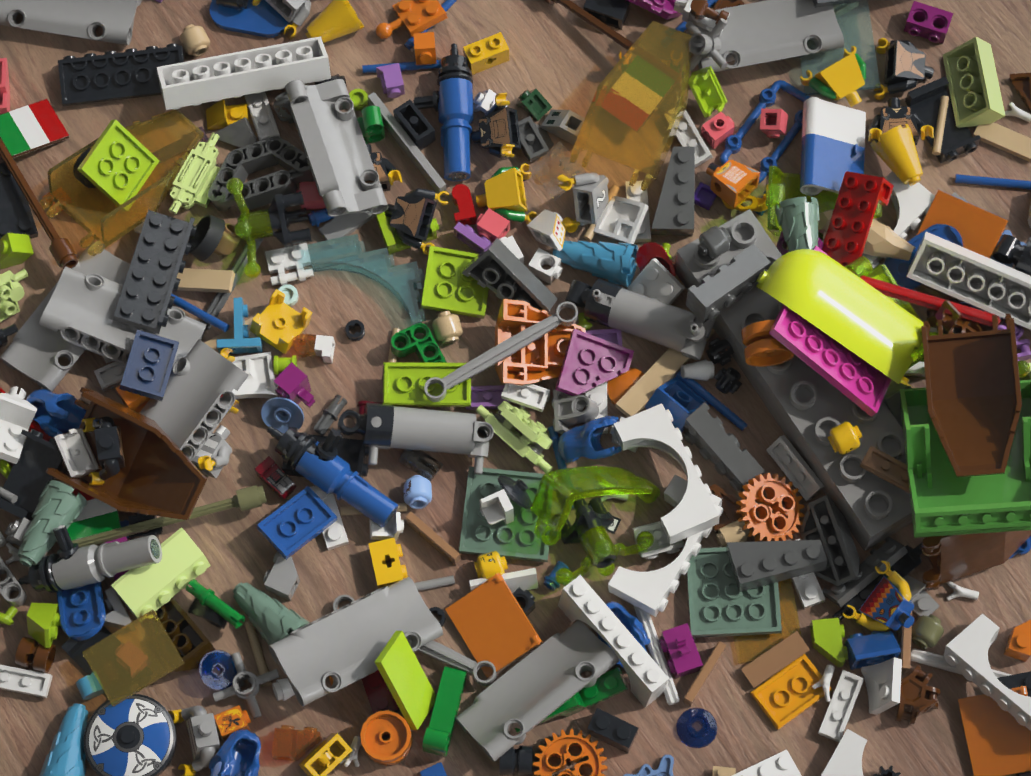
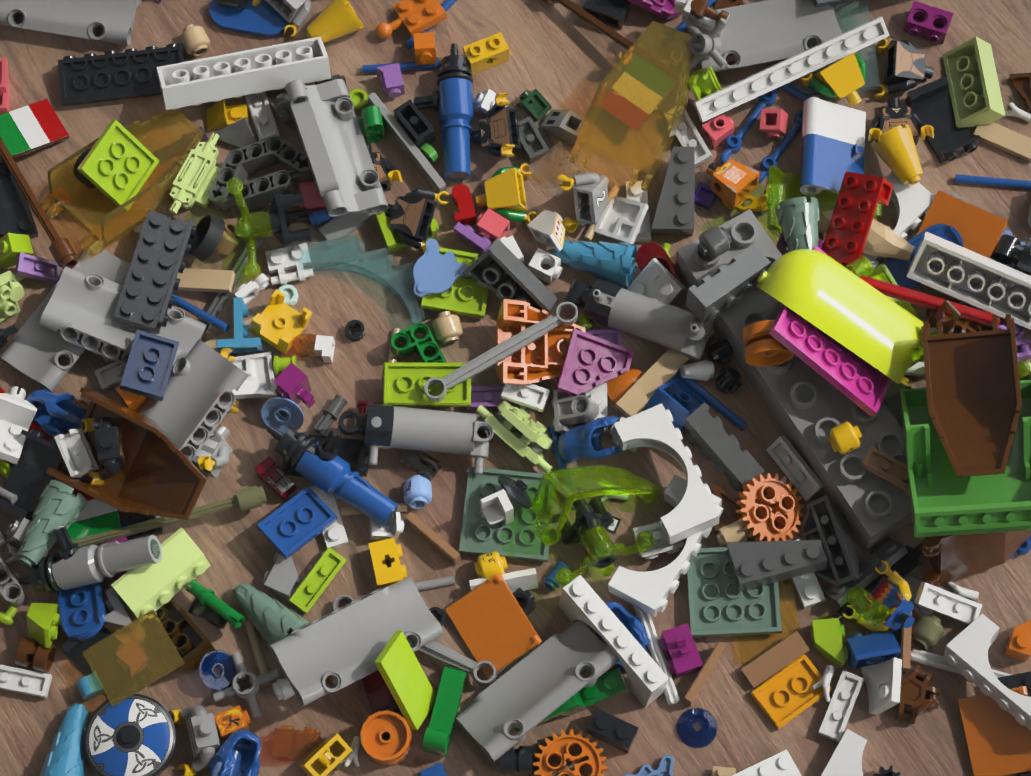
(37, 268): none -> medium lavender plate
(251, 289): none -> white plate
(317, 580): none -> lime plate
(429, 153): none -> bright green tile
(435, 272): none -> medium blue tile
(791, 69): none -> white plate
(863, 602): none -> clear neon green leg
(940, 125): tan bar -> none
(947, 603): none -> white plate

